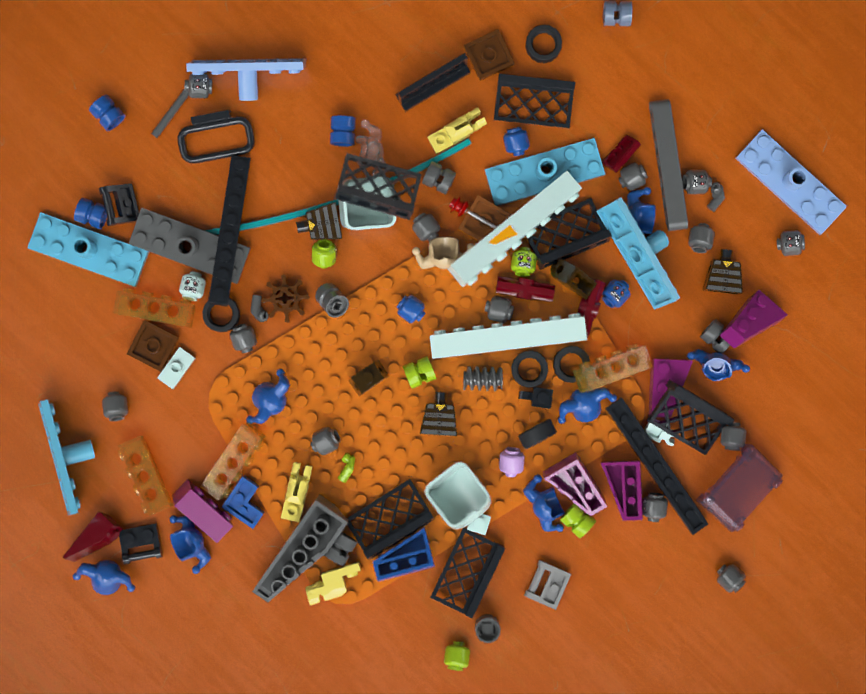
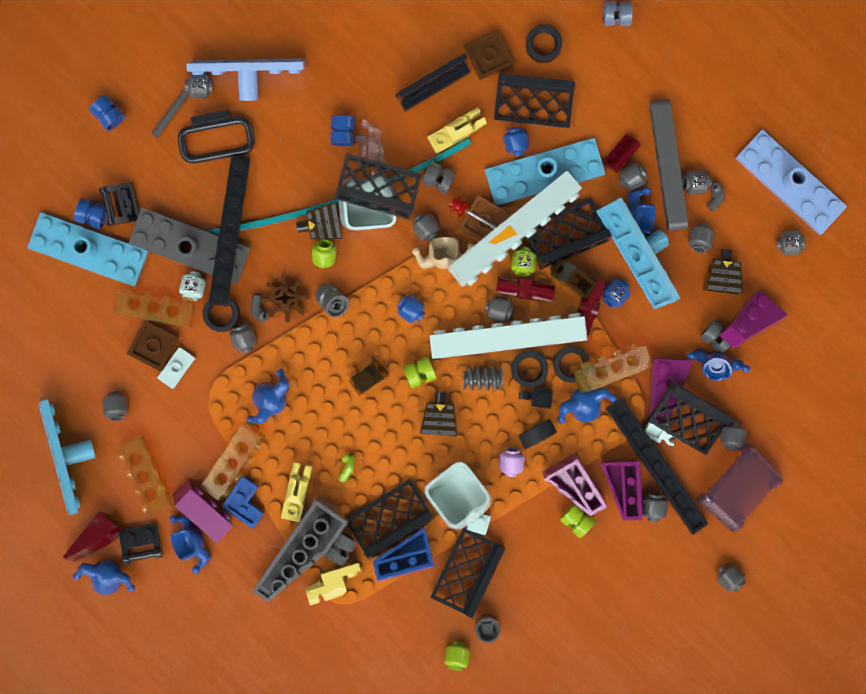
(325, 441): dark grey head -> none
(544, 505): blue piece -> none
(553, 587): light grey plate -> none

